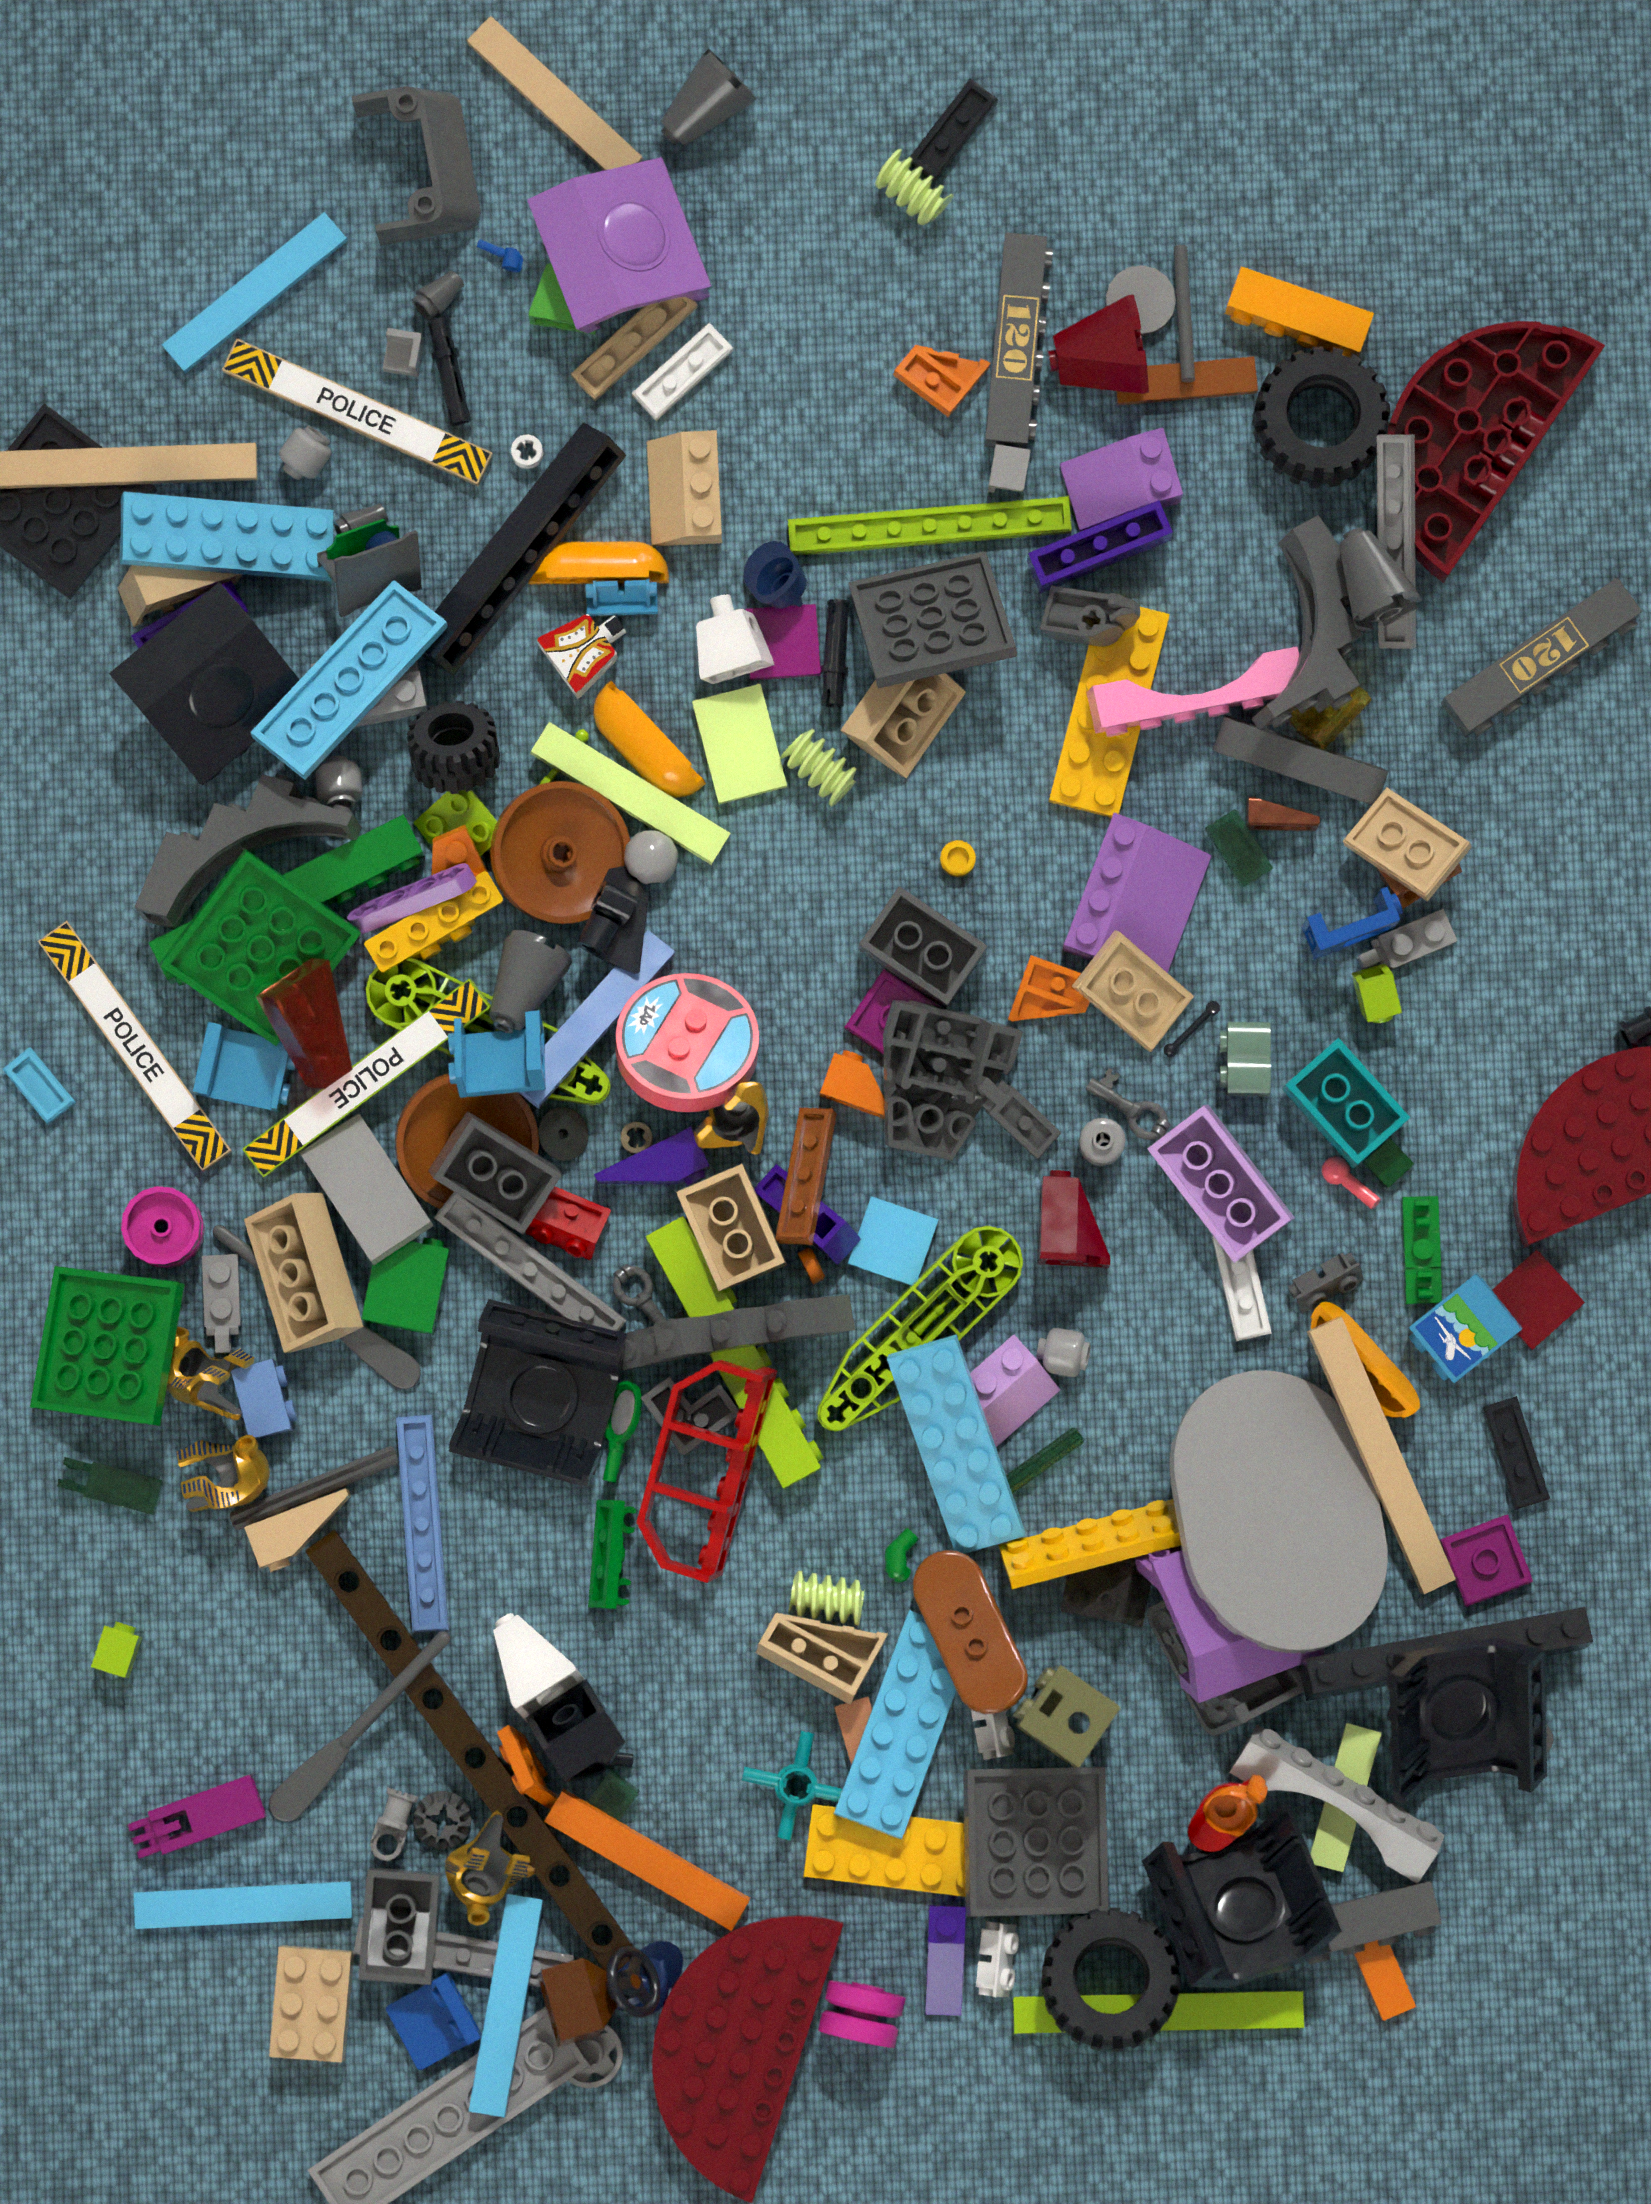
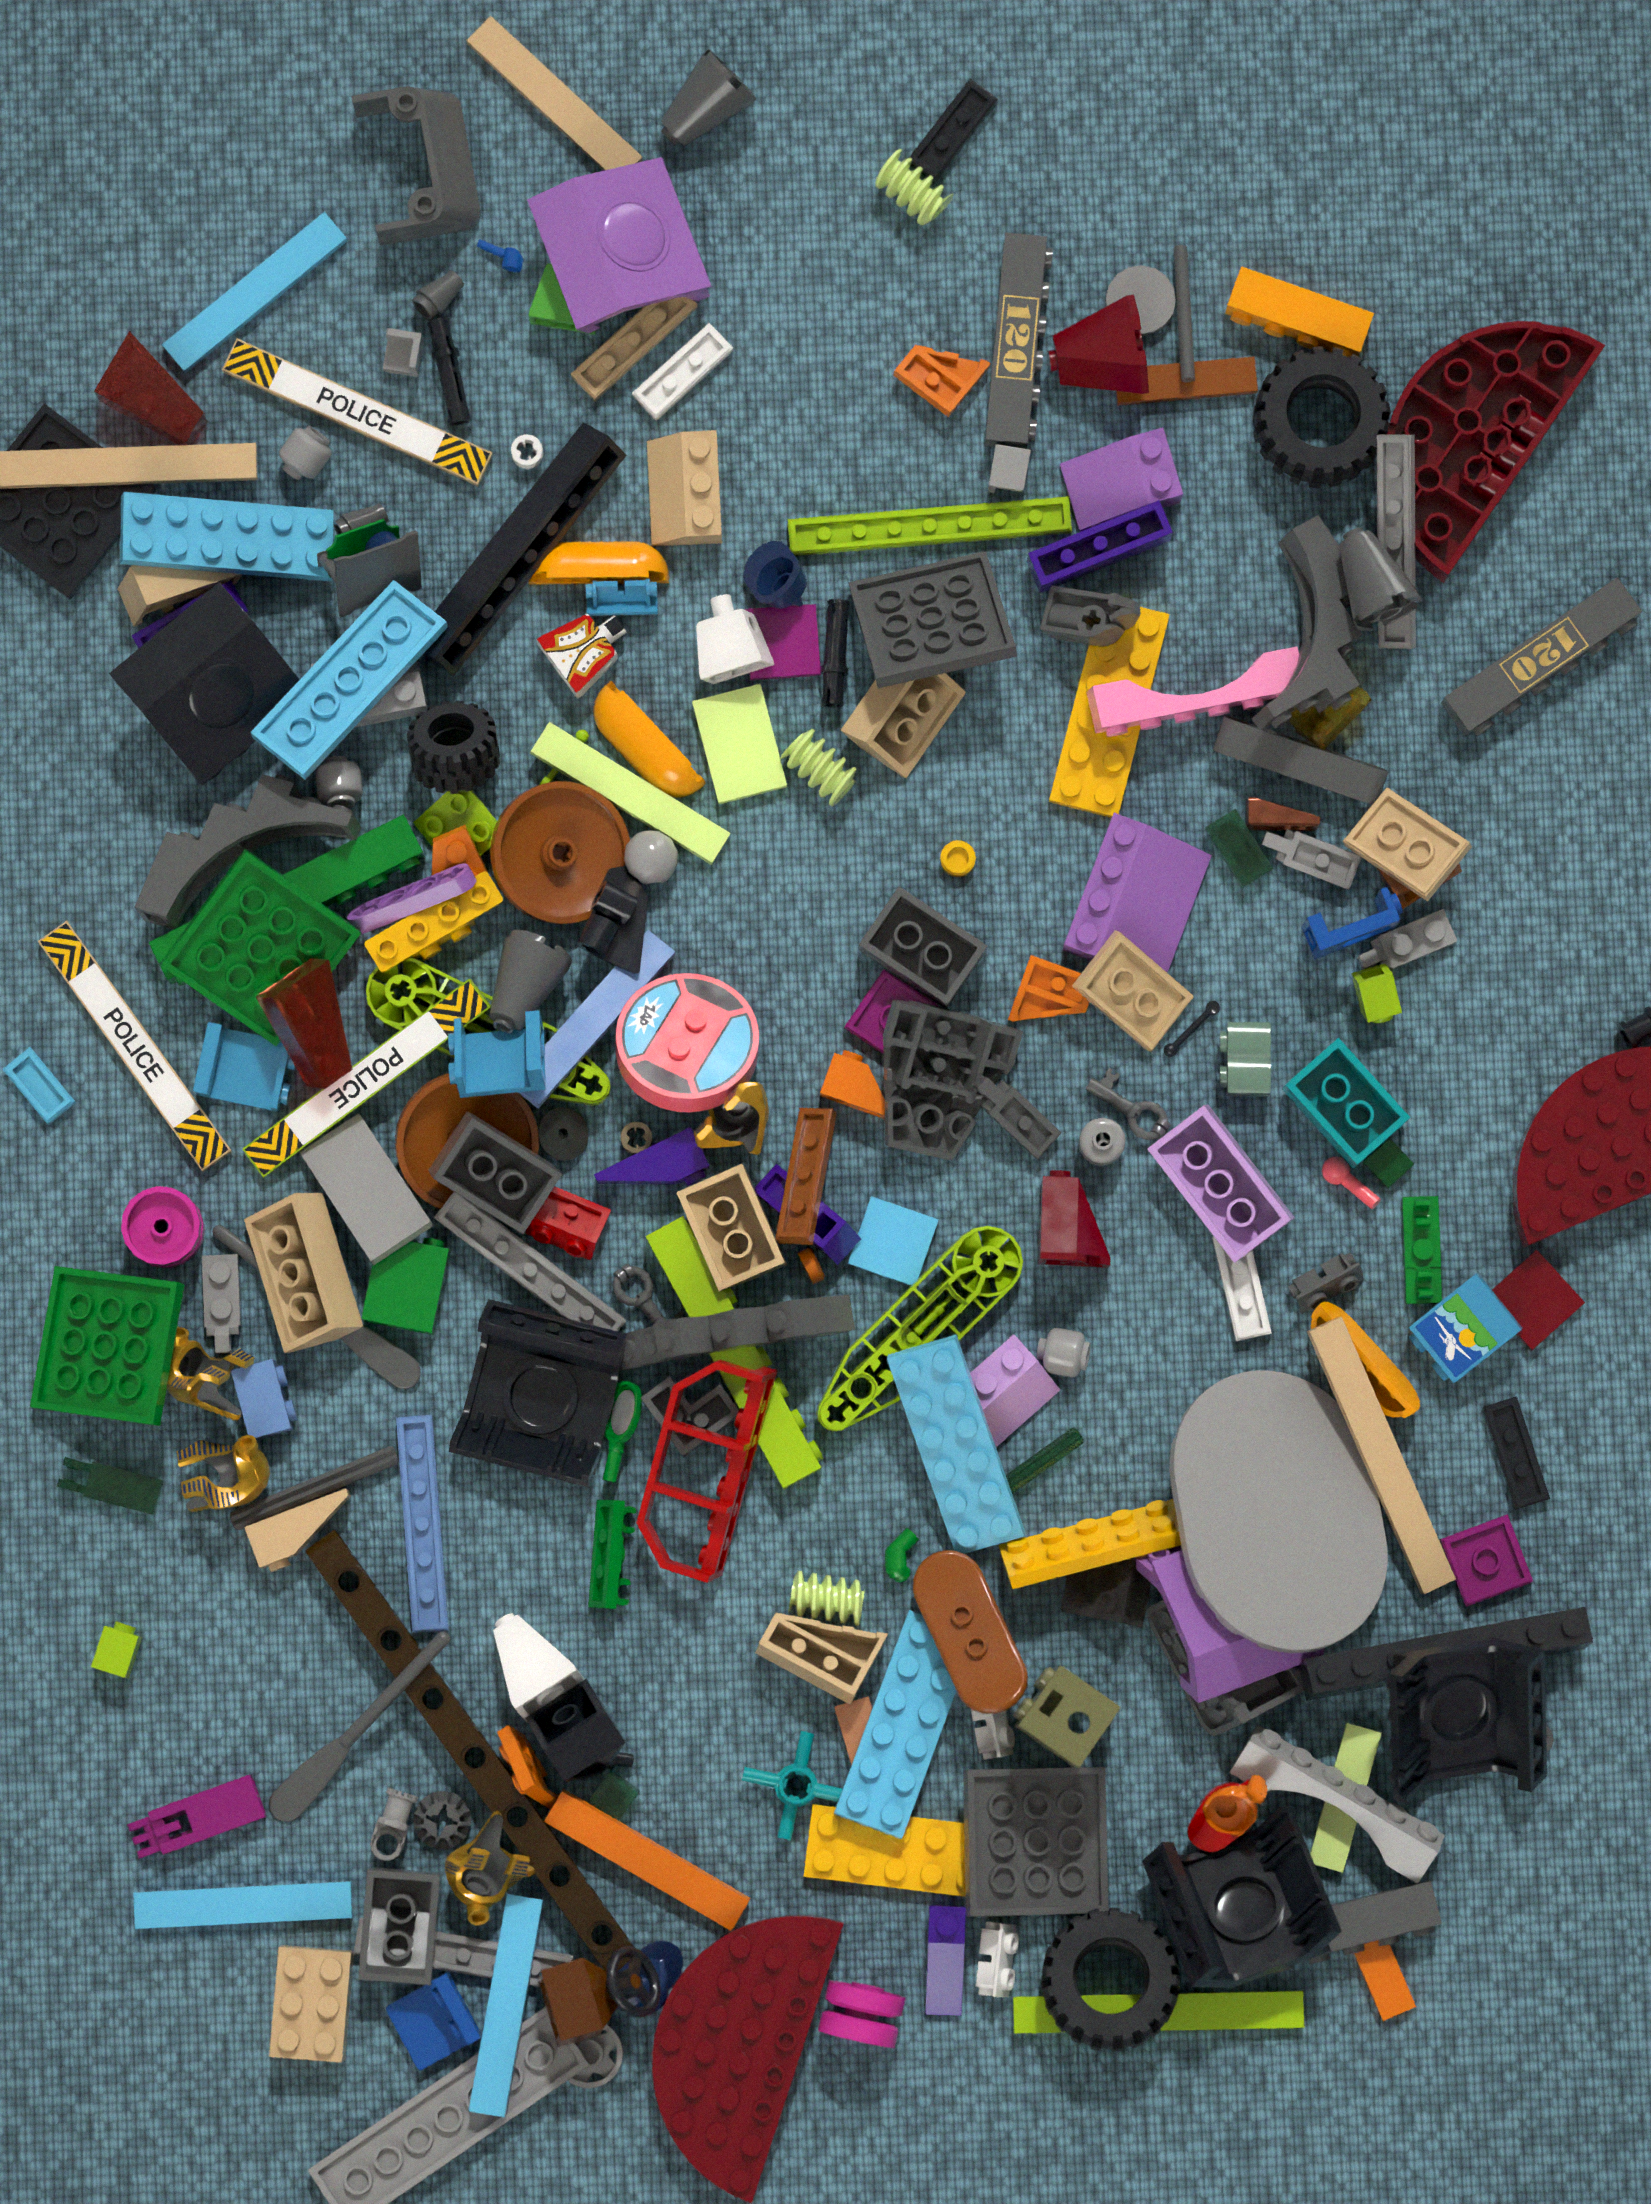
(149, 395): none -> clear red wedge
(1314, 856): none -> light grey hinge

